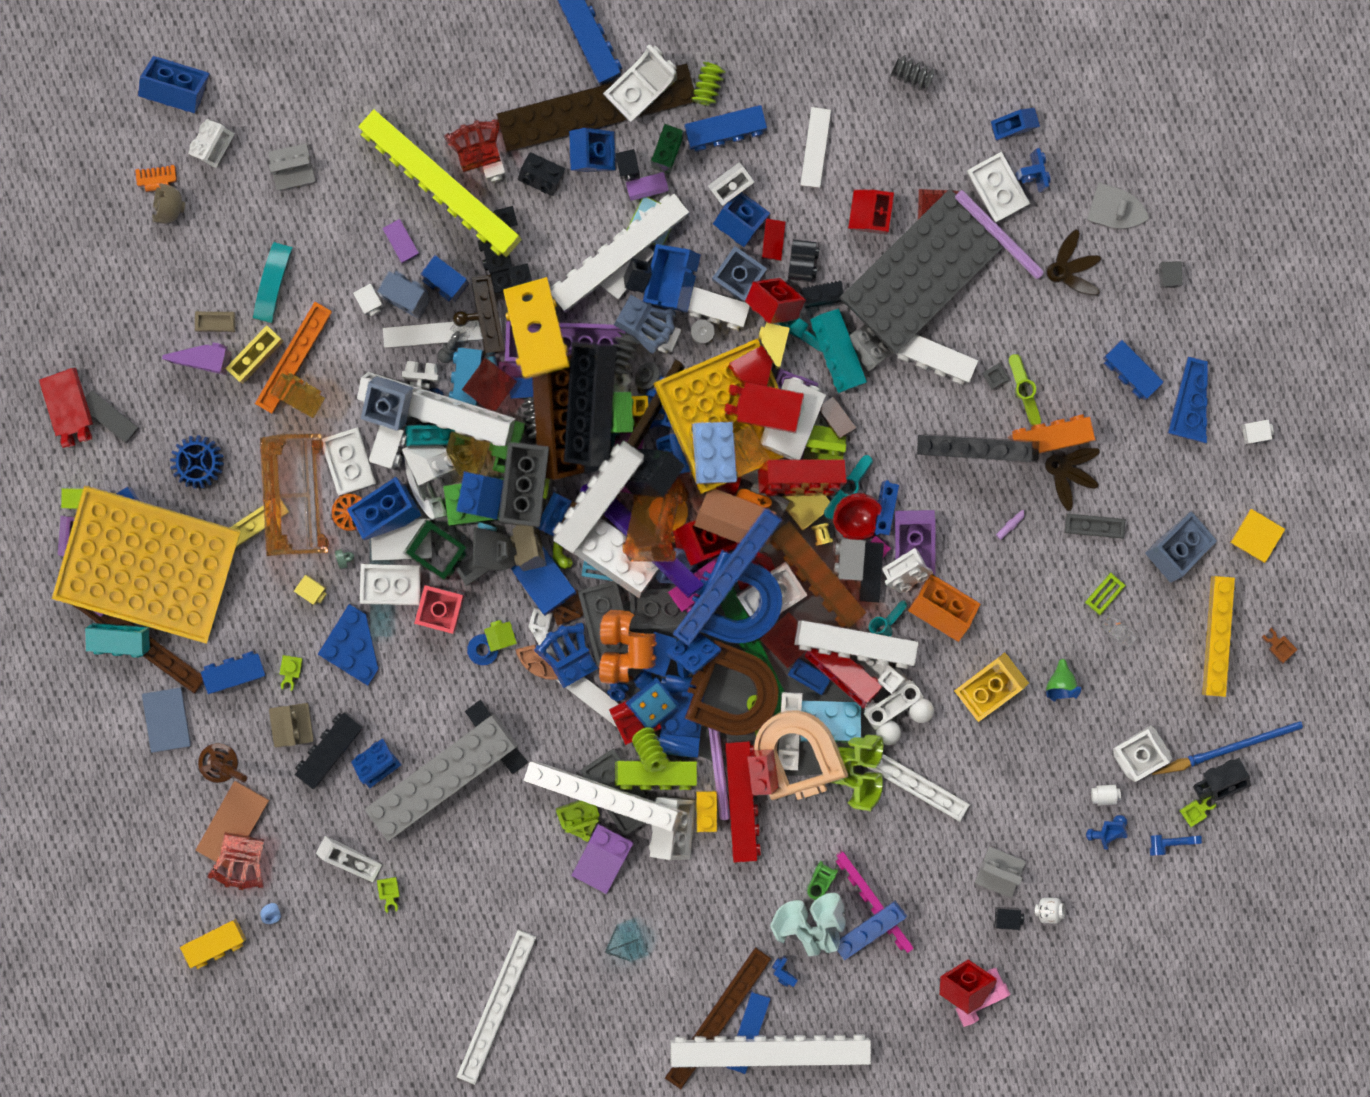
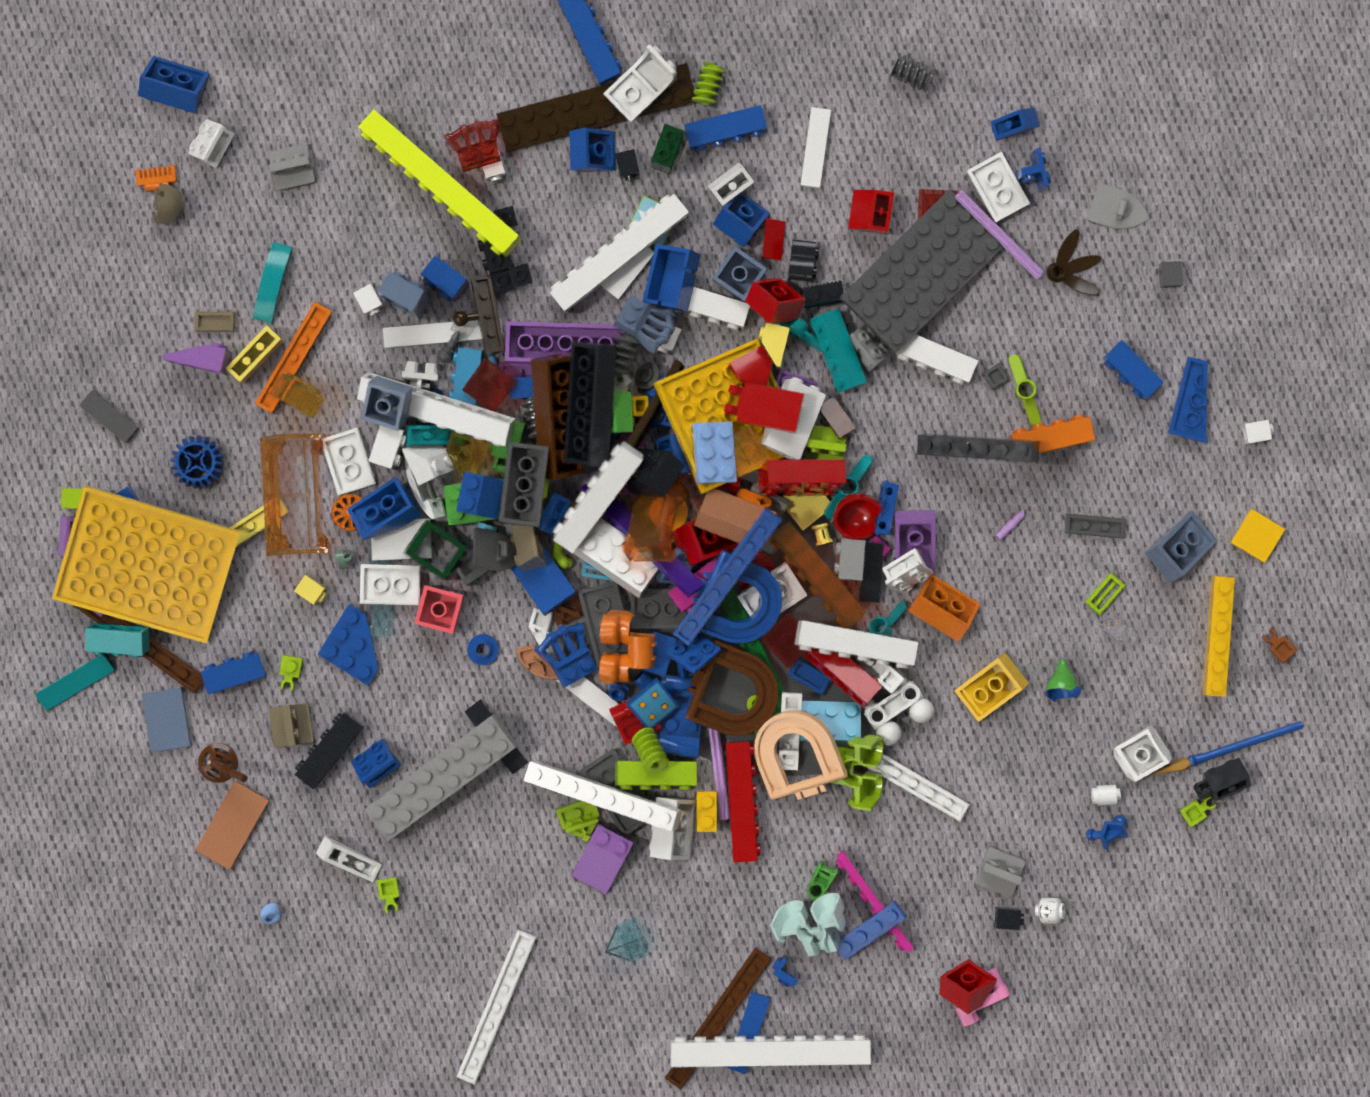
(67, 406): red tile -> none
(75, 682): none -> teal slope
(213, 944): yellow brick -> none
(242, 850): clear red plate -> none
(400, 241): medium lavender tile -> none
(500, 635): lime brick -> none
(540, 350): yellow piece -> none
(541, 174): black bracket -> none
(637, 275): black brick -> none
(647, 186): medium lavender tile -> none
(702, 332): light grey piece -> none
(763, 772): red brick -> none
(1076, 475): dark brown plant -> none
(1158, 843): blue brick -> none

